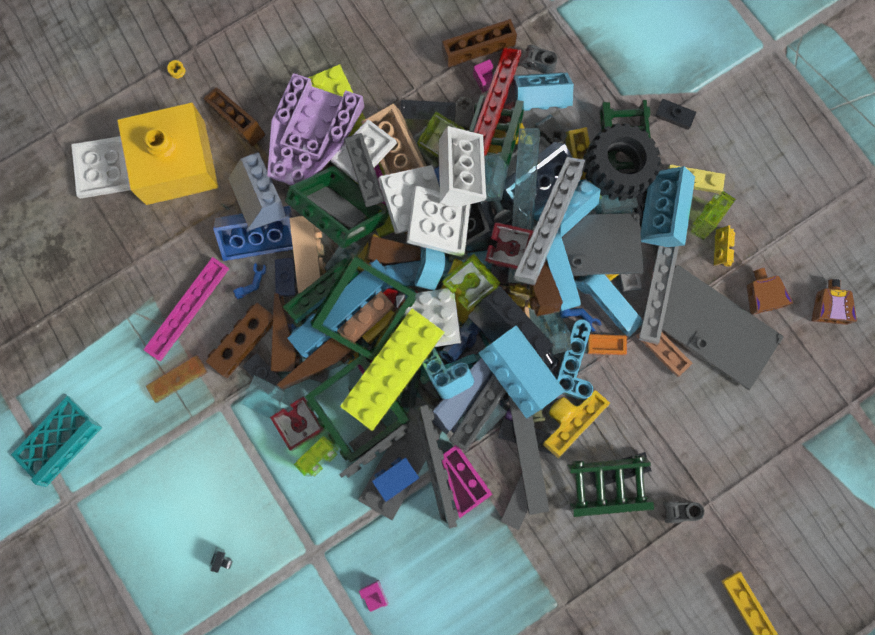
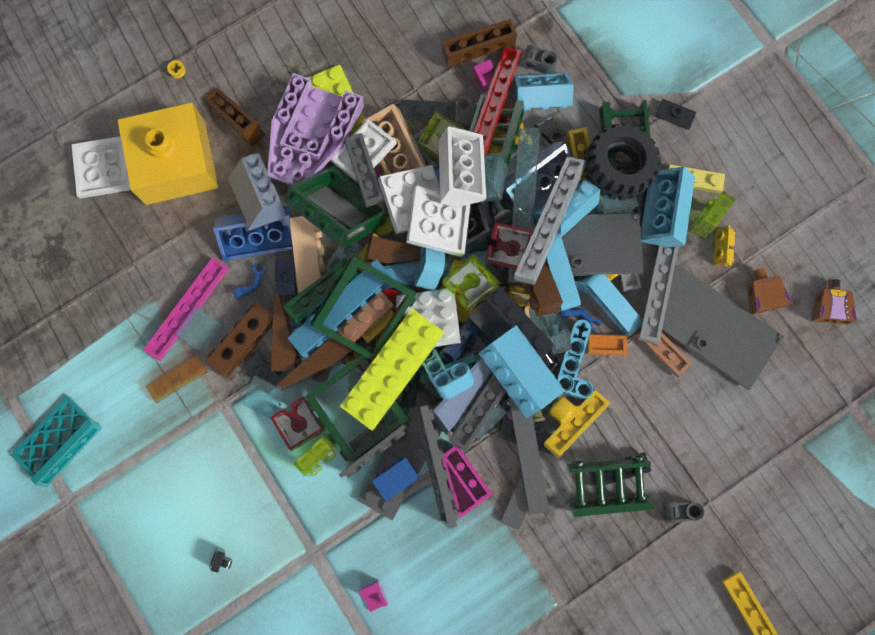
(199, 329): none -> clear light blue piece

